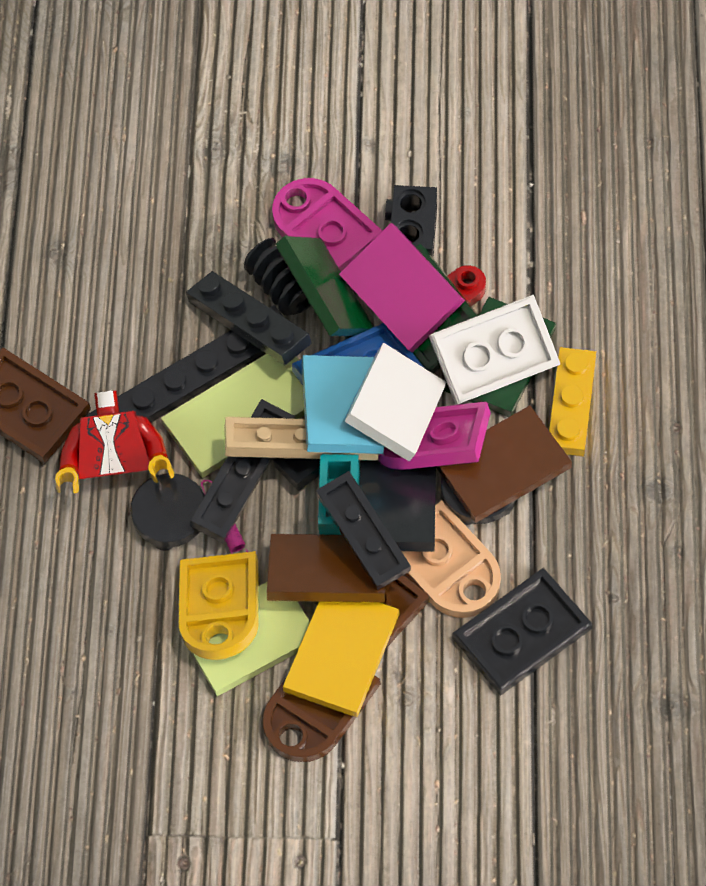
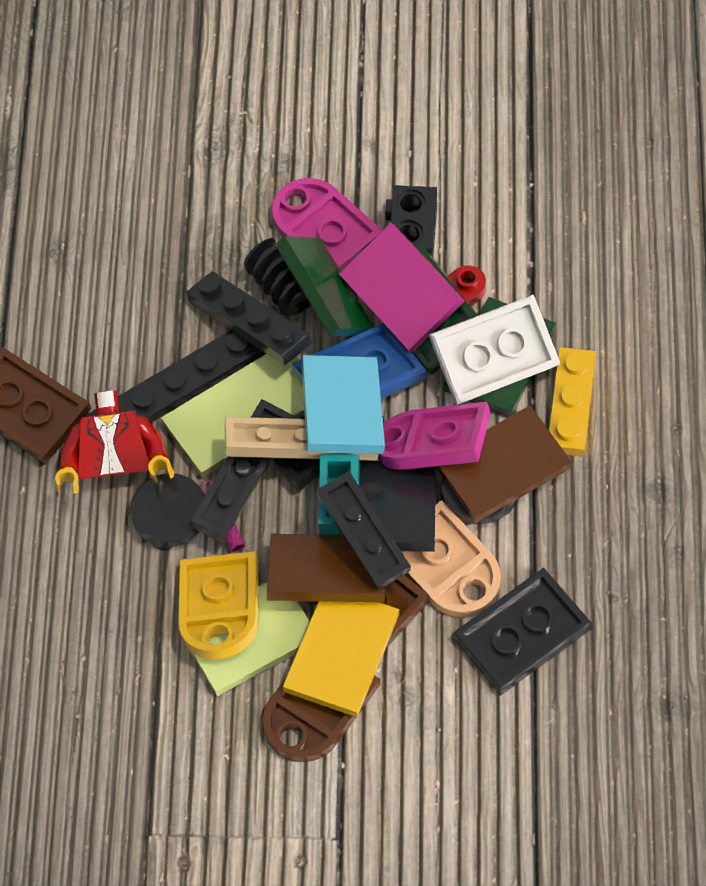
(395, 402): white tile -> none

